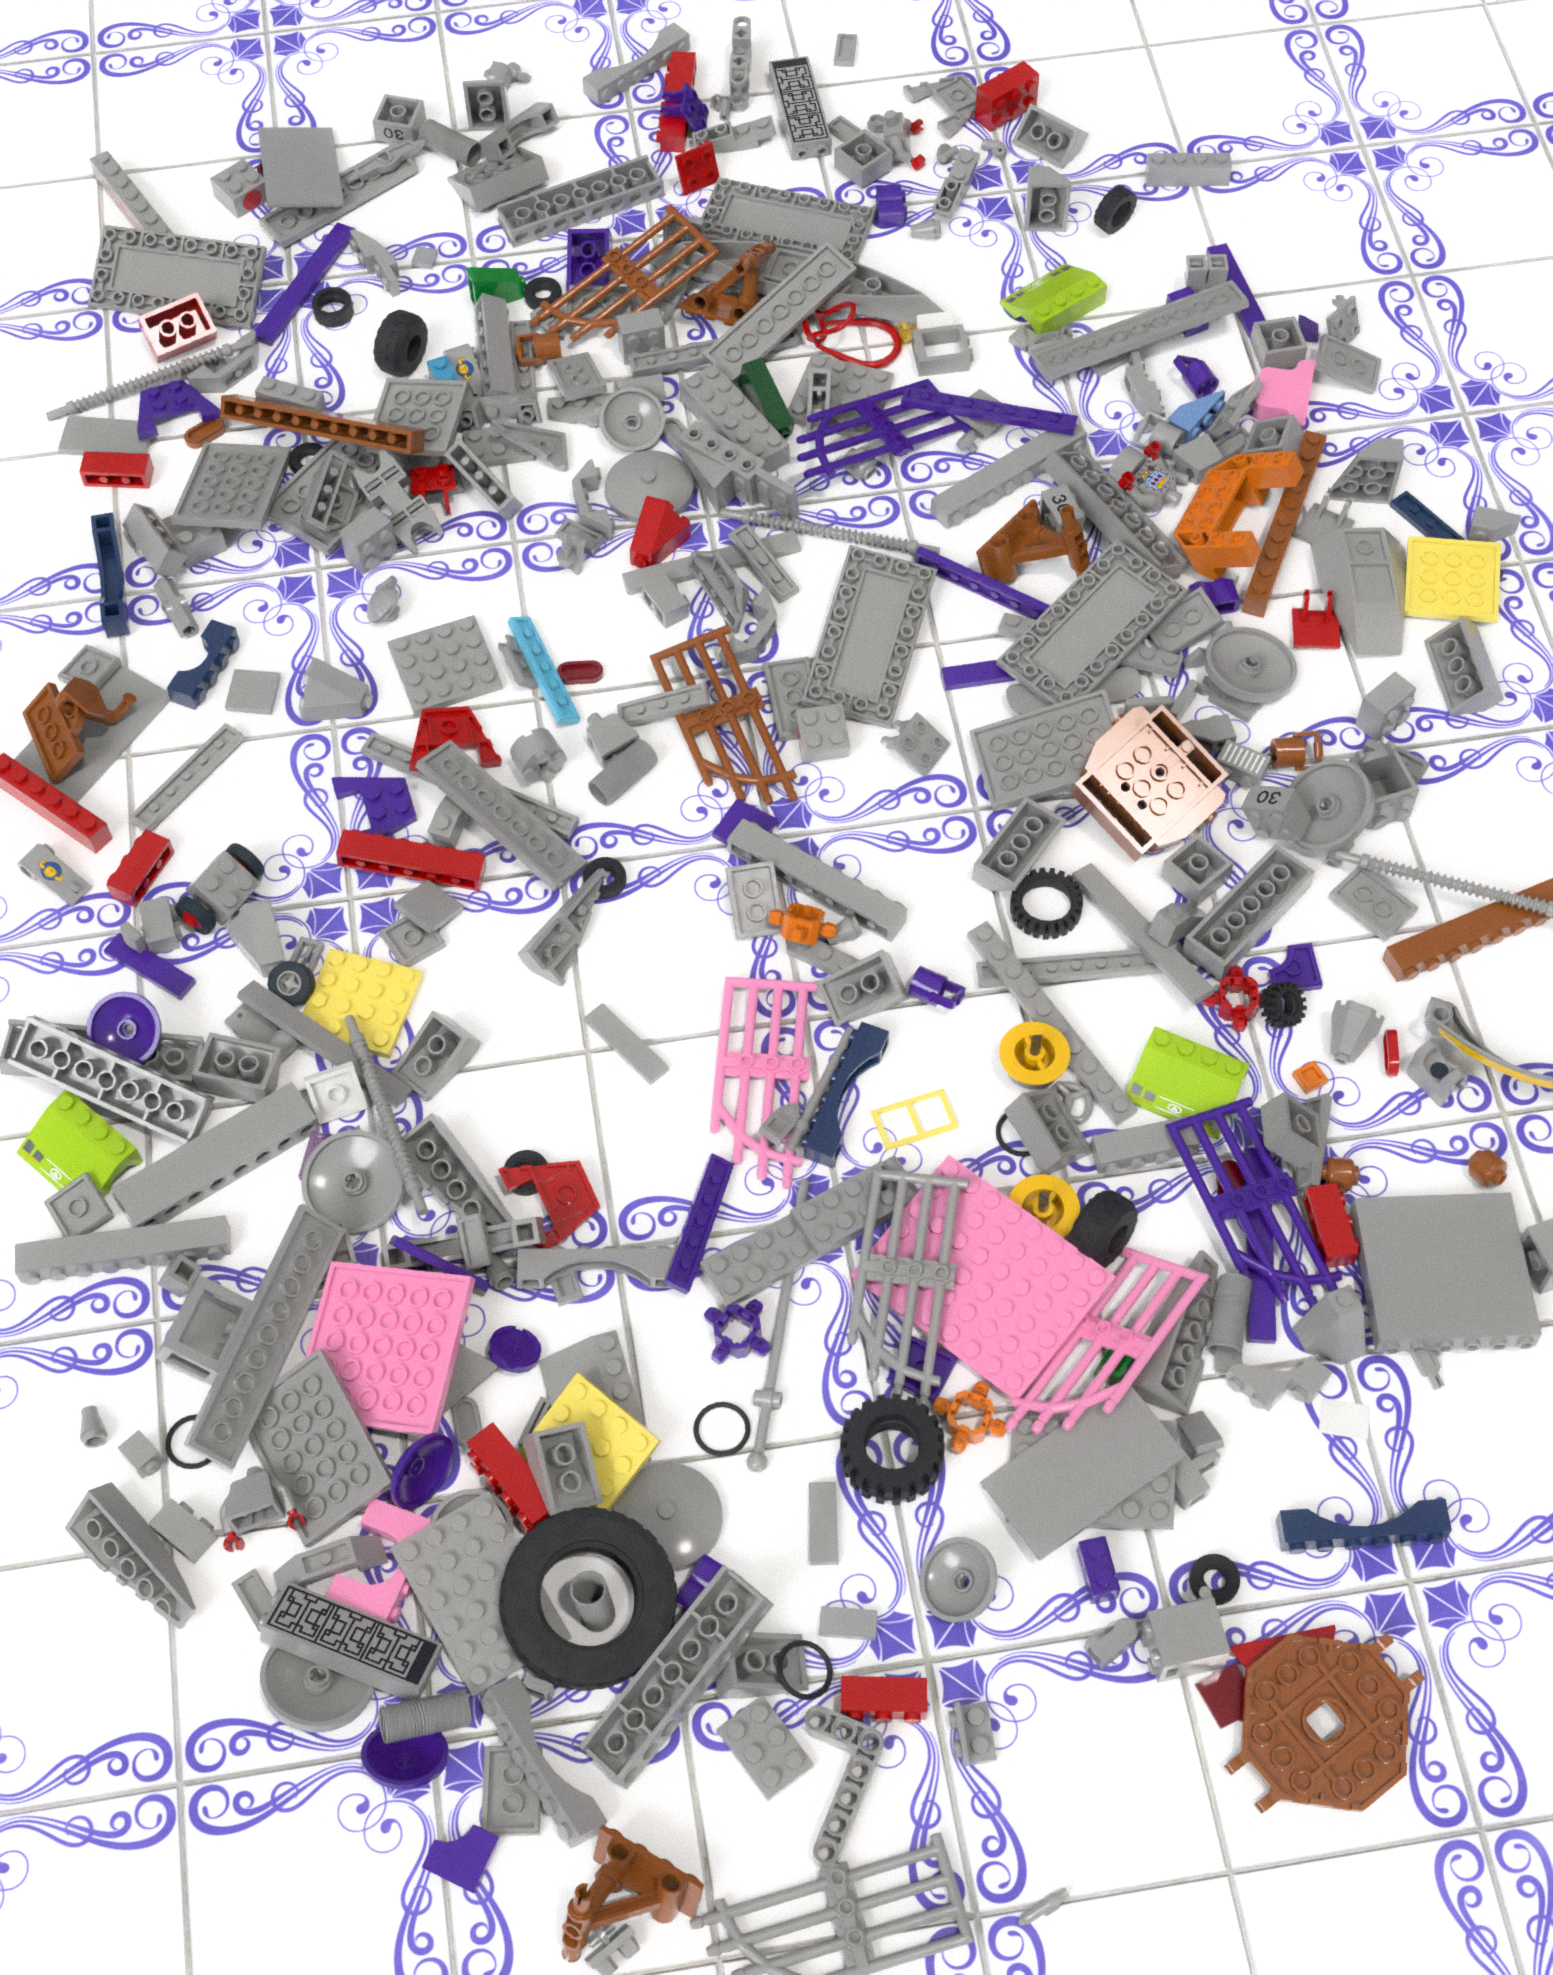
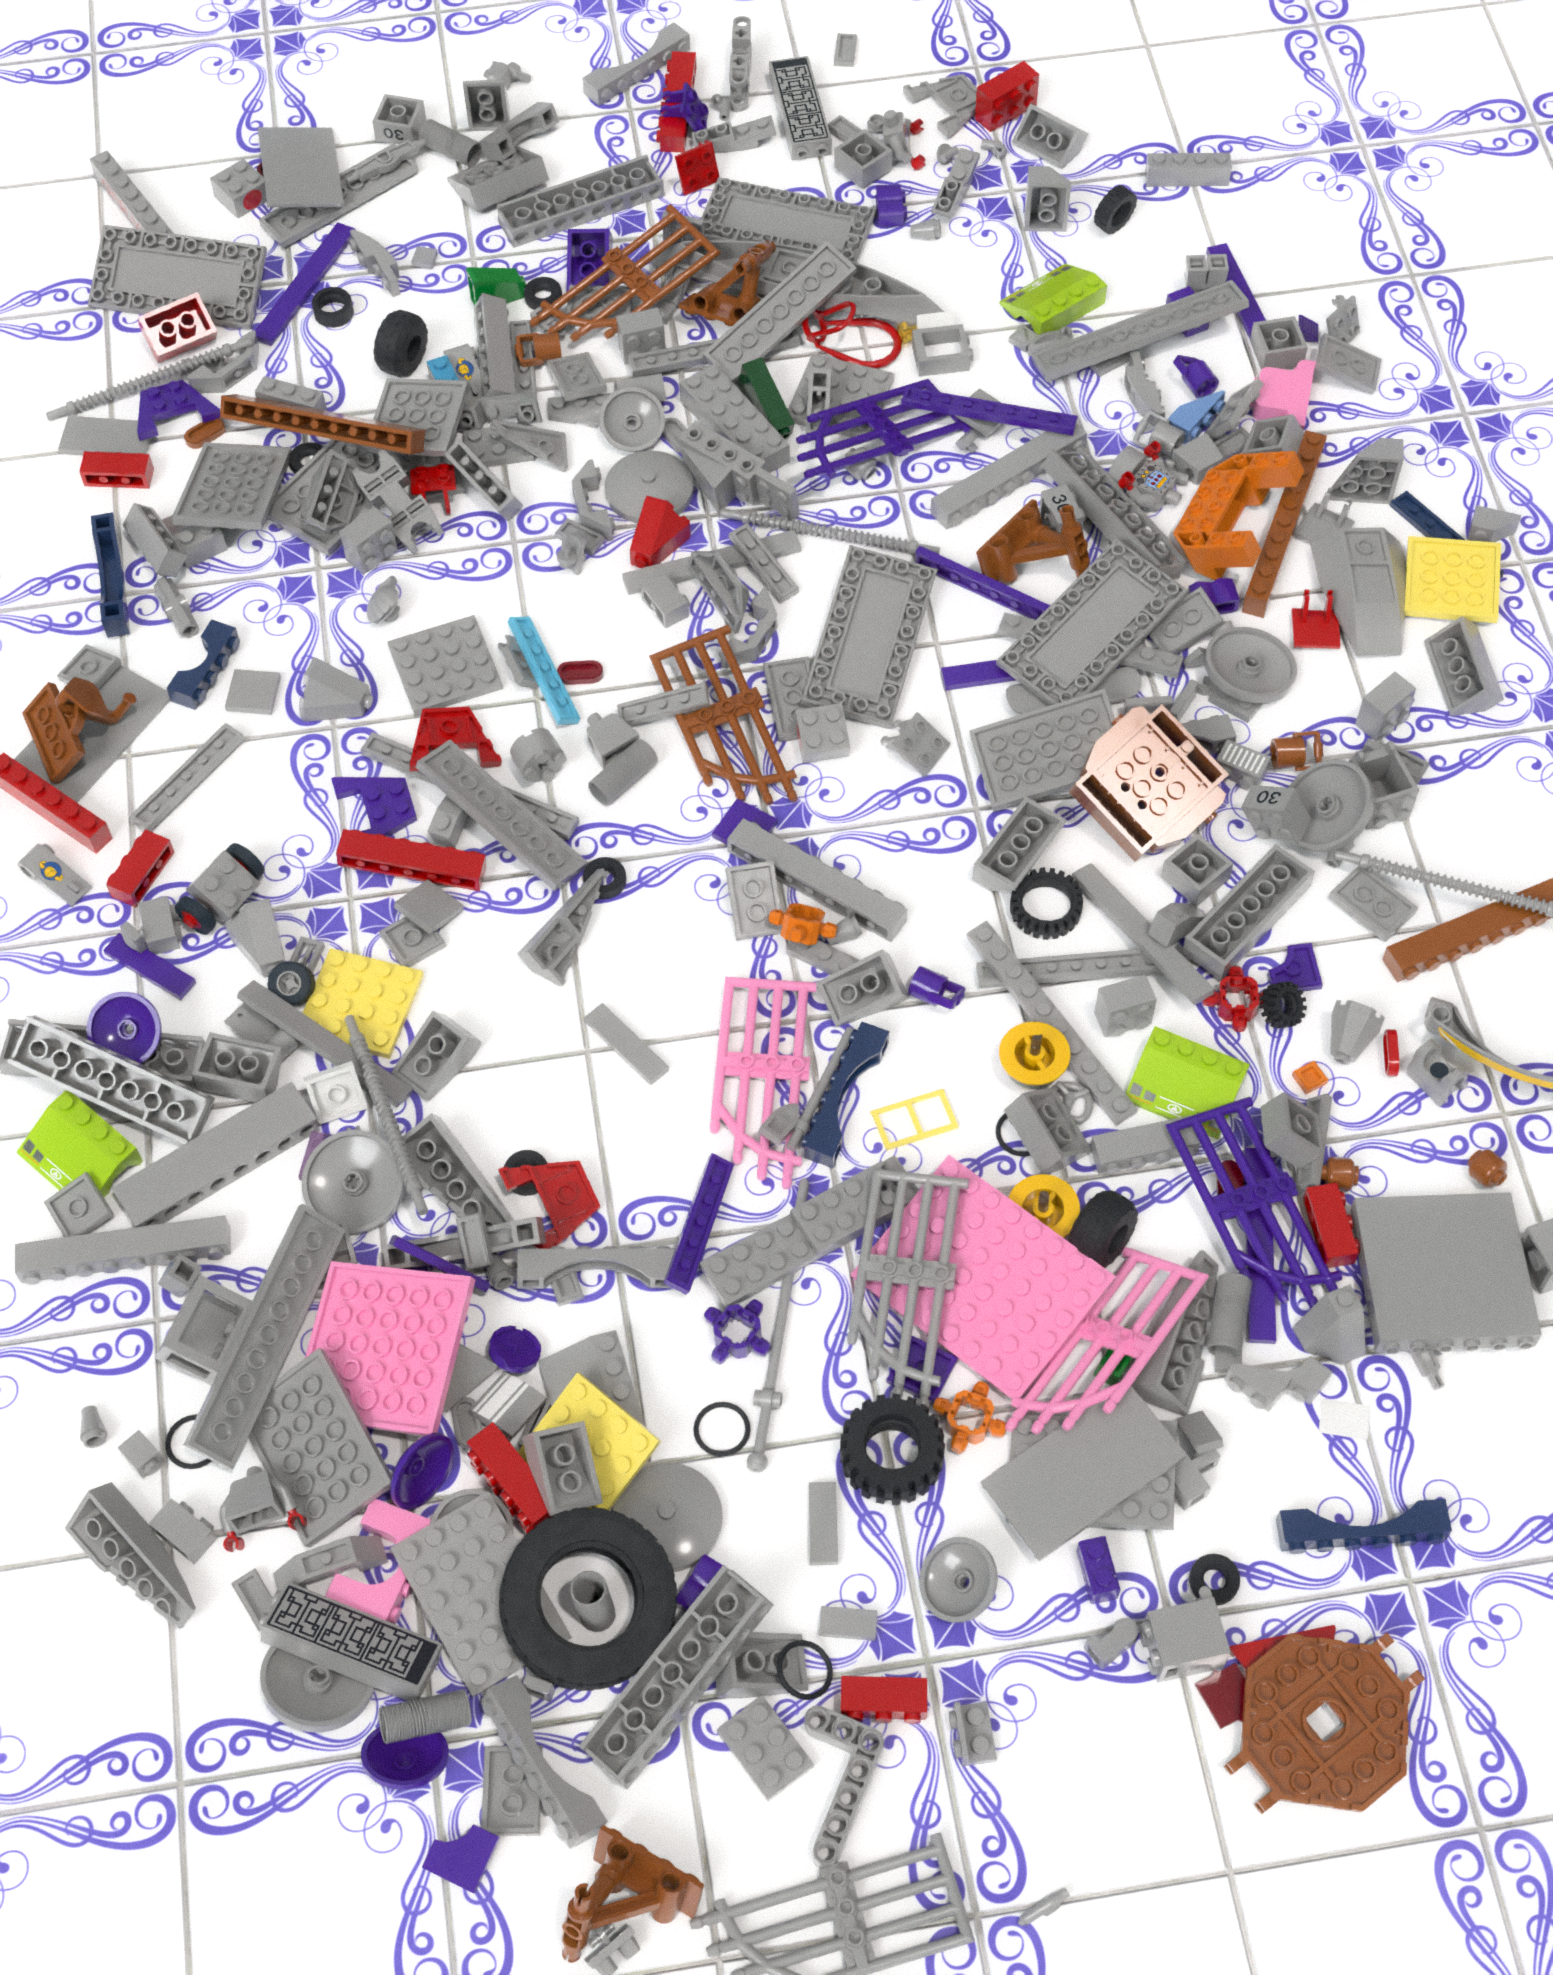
(508, 1404): none -> light grey slope
(1125, 1006): none -> light grey brick

